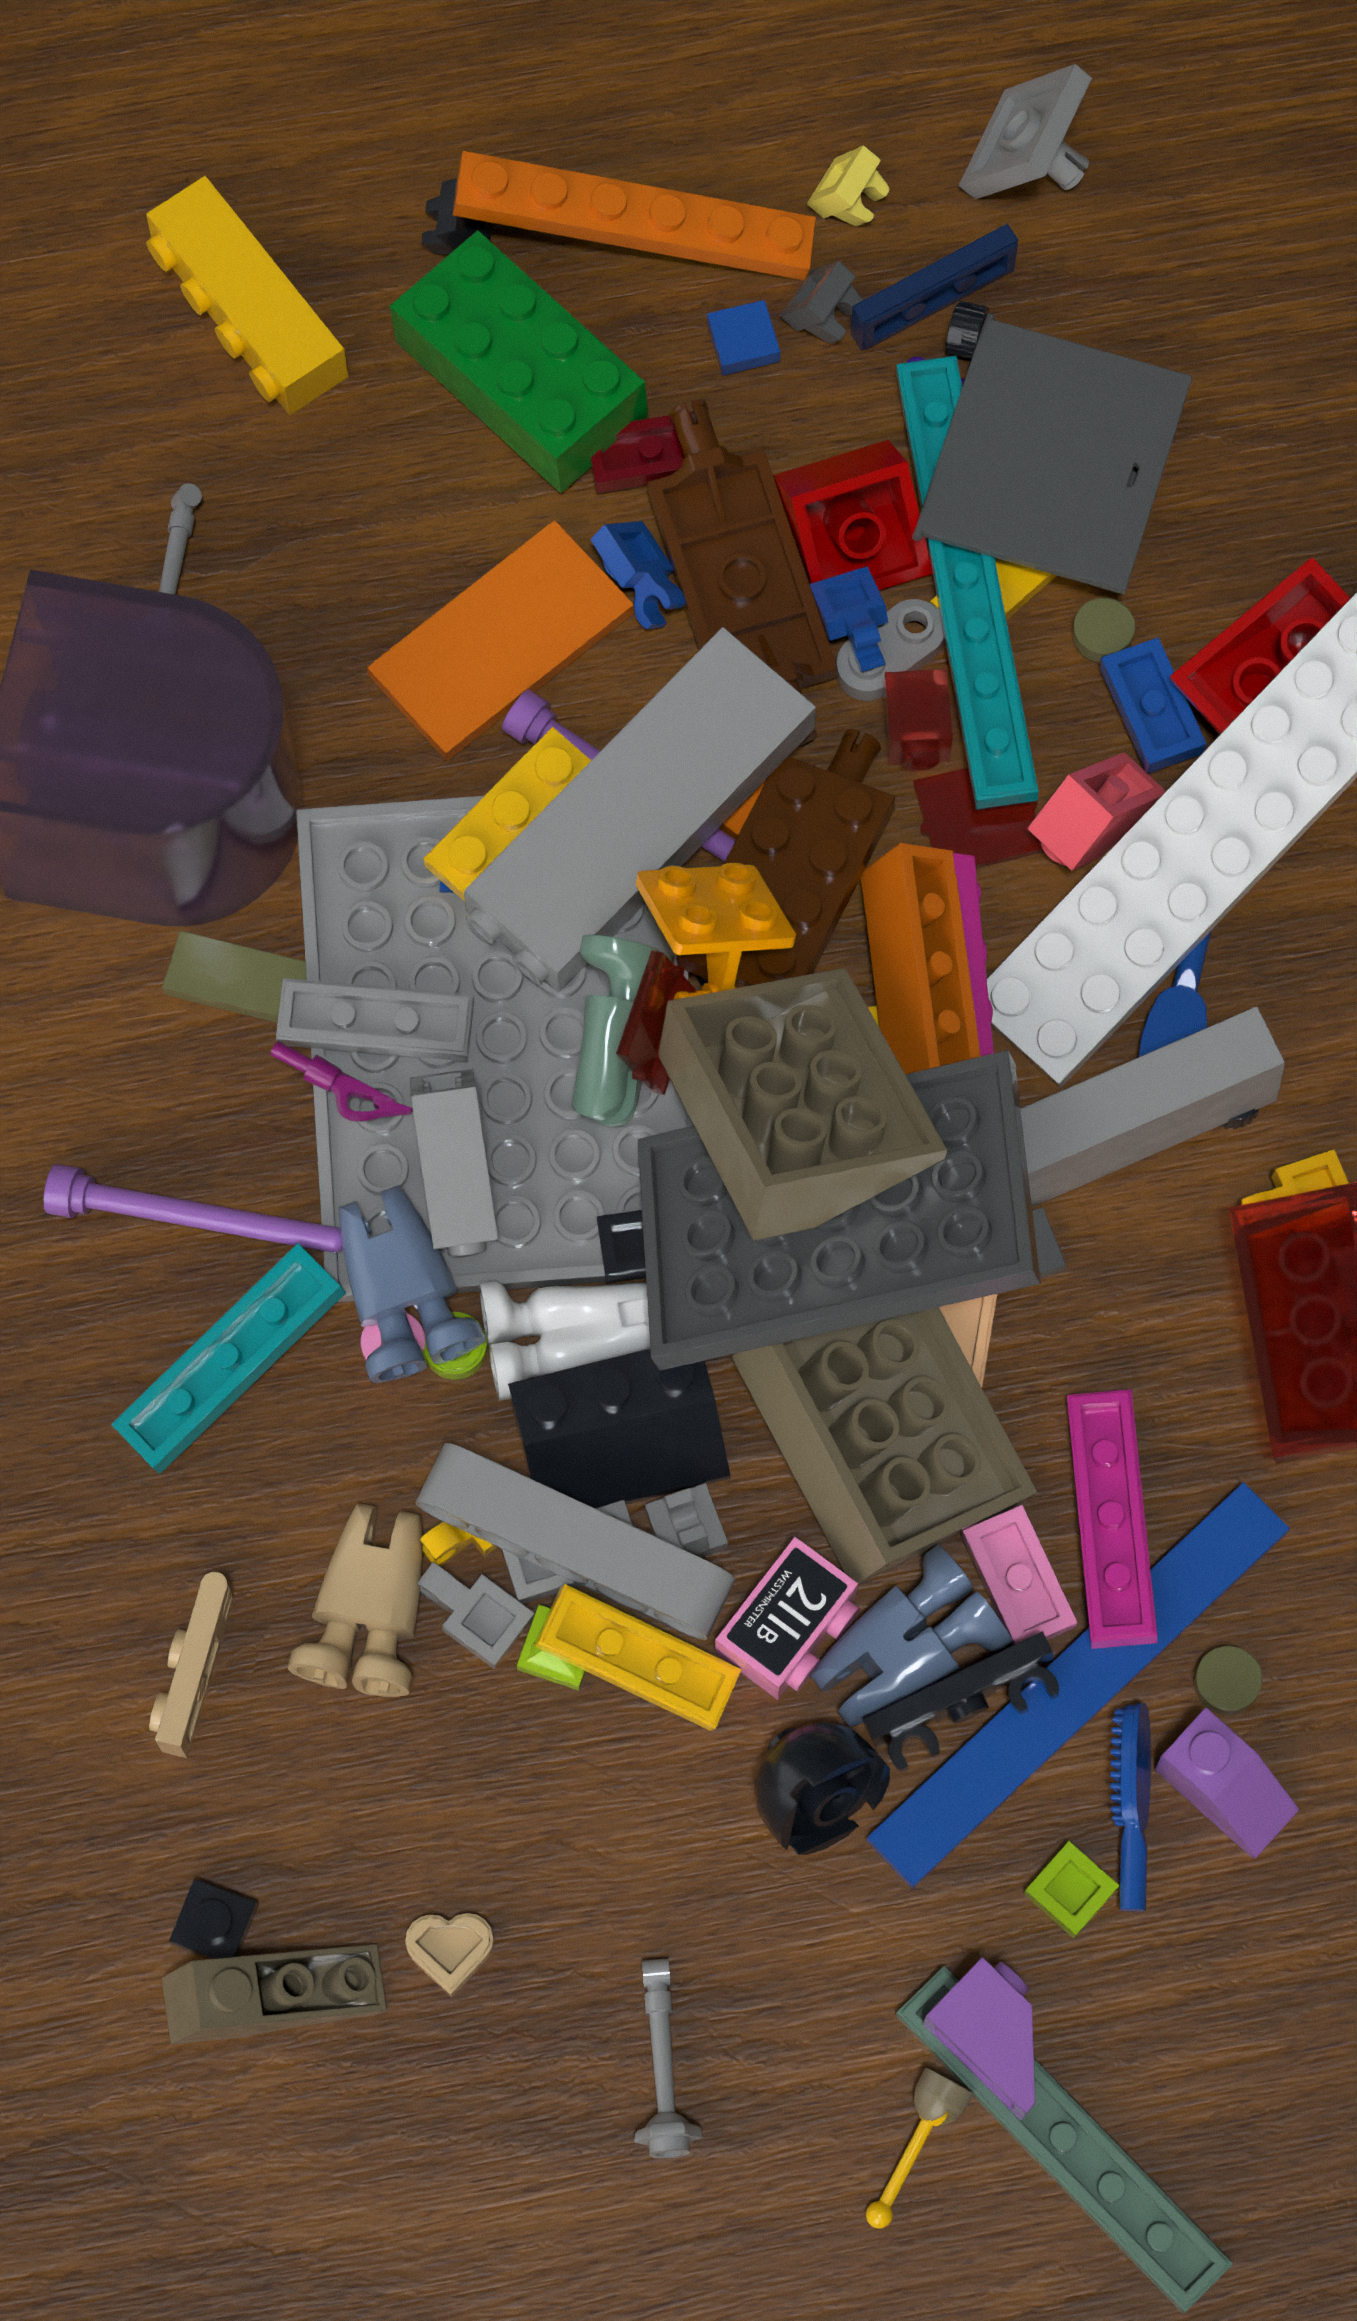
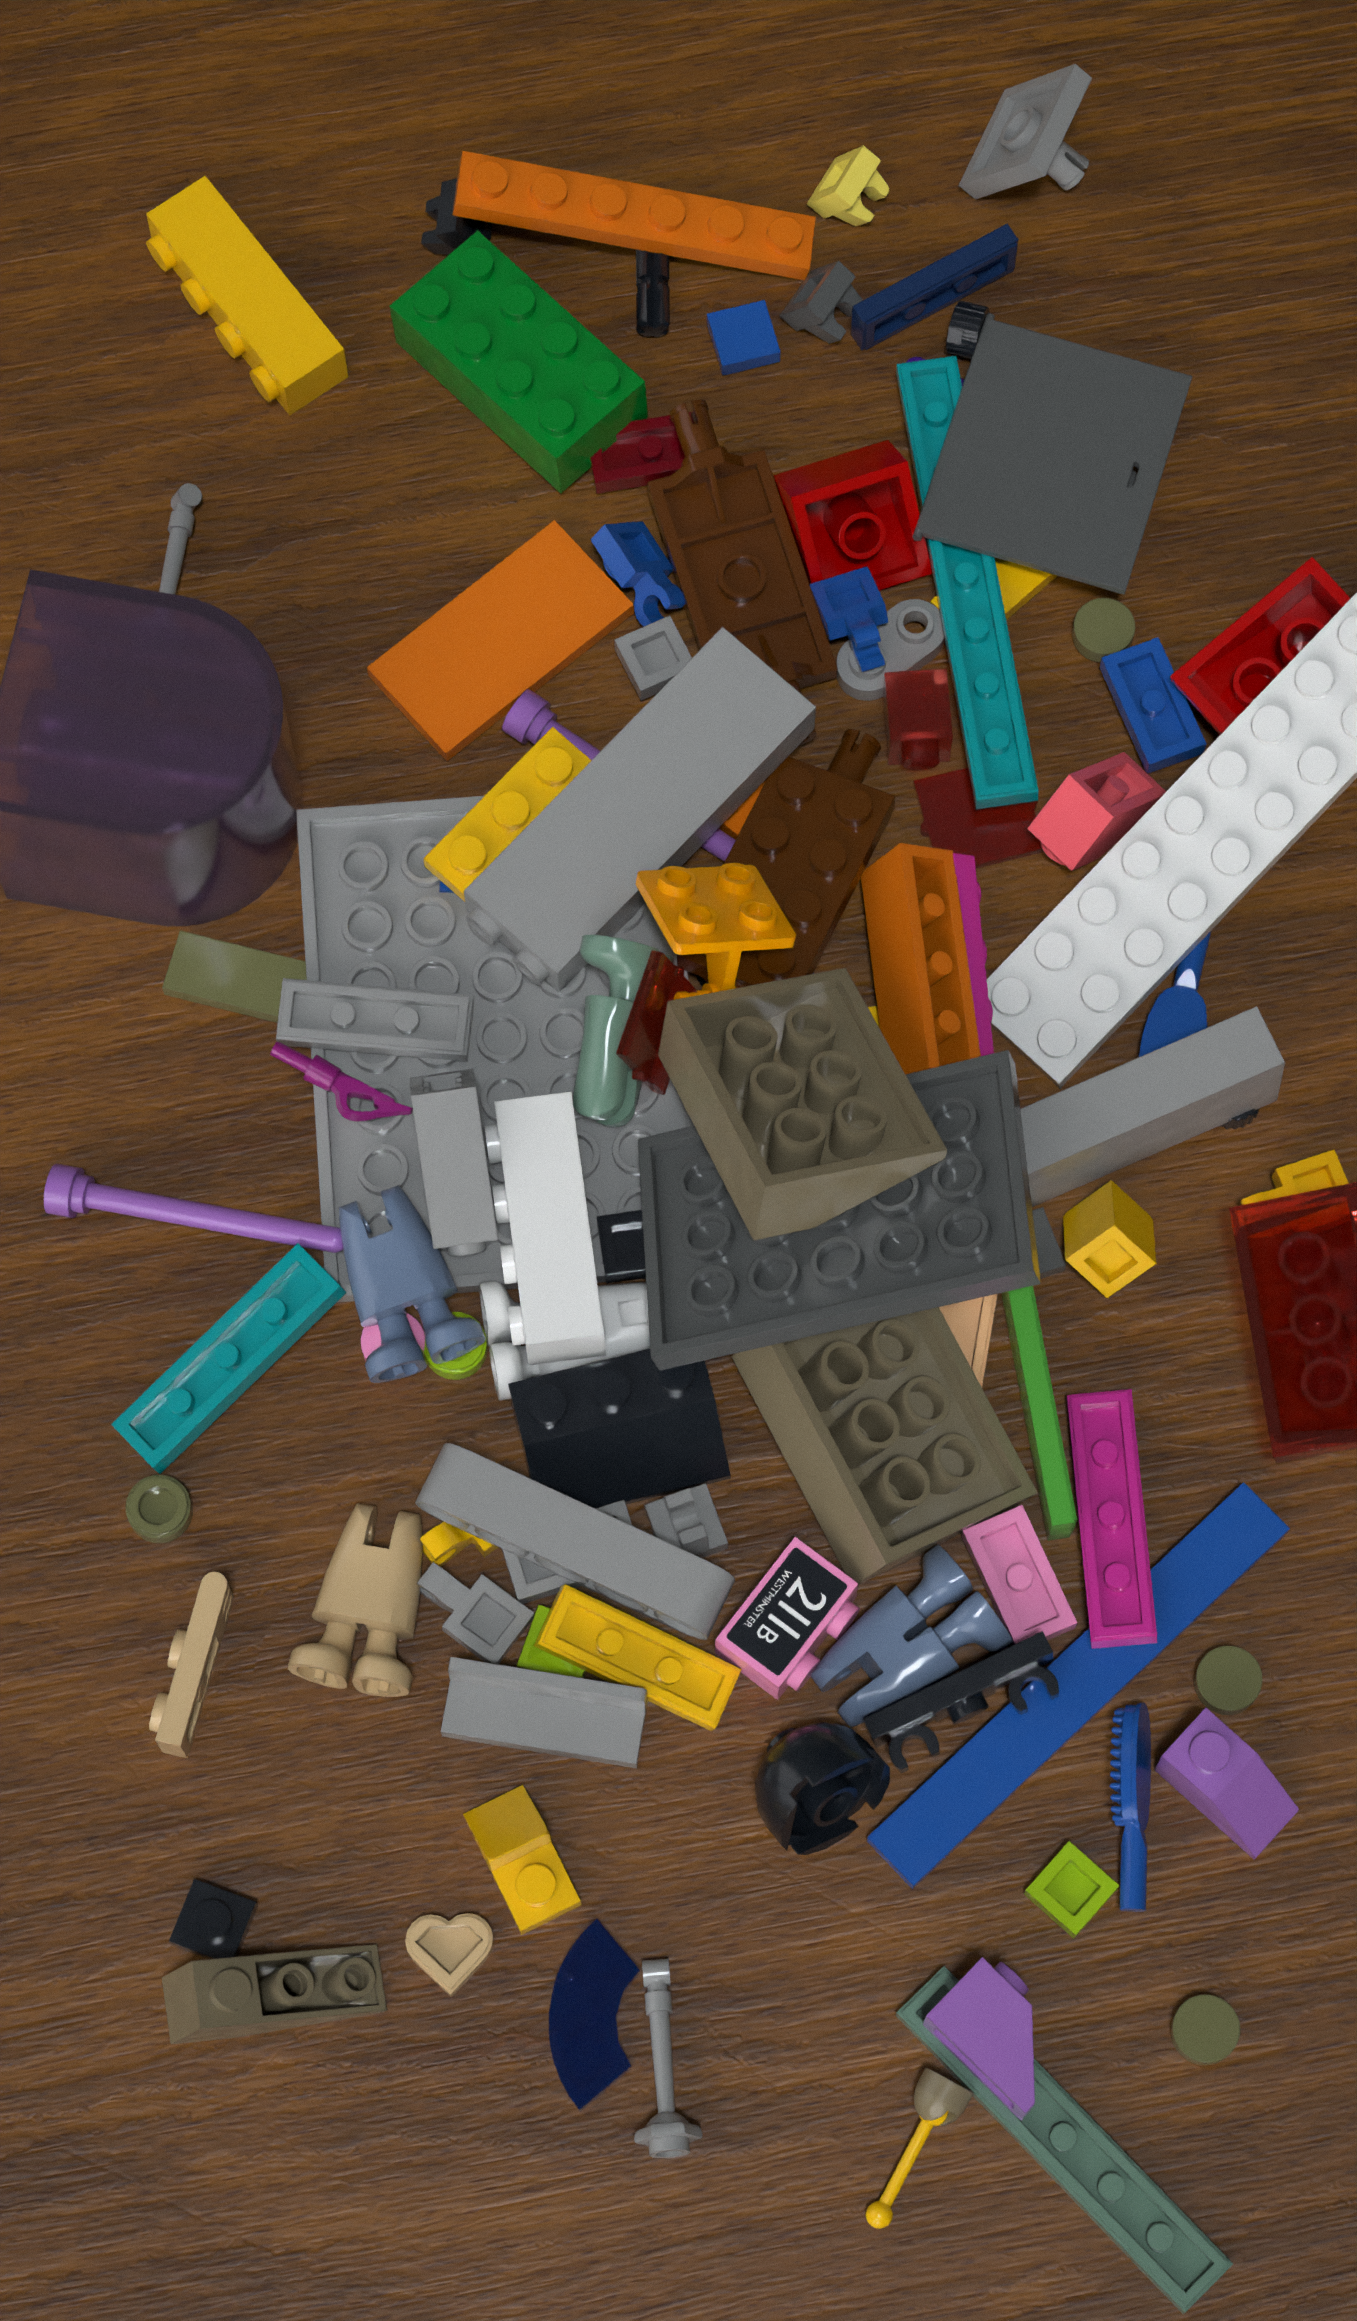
(159, 1509): none -> olive tile
(522, 1859): none -> yellow slope
(544, 1712): none -> light grey panel
(549, 1229): none -> white brick
(585, 2015): none -> clear blue tile
(652, 294): none -> black piece
(652, 656): none -> light grey plate
(1040, 1412): none -> bright green tile
(1109, 1239): none -> yellow panel
(1205, 2030): none -> olive tile

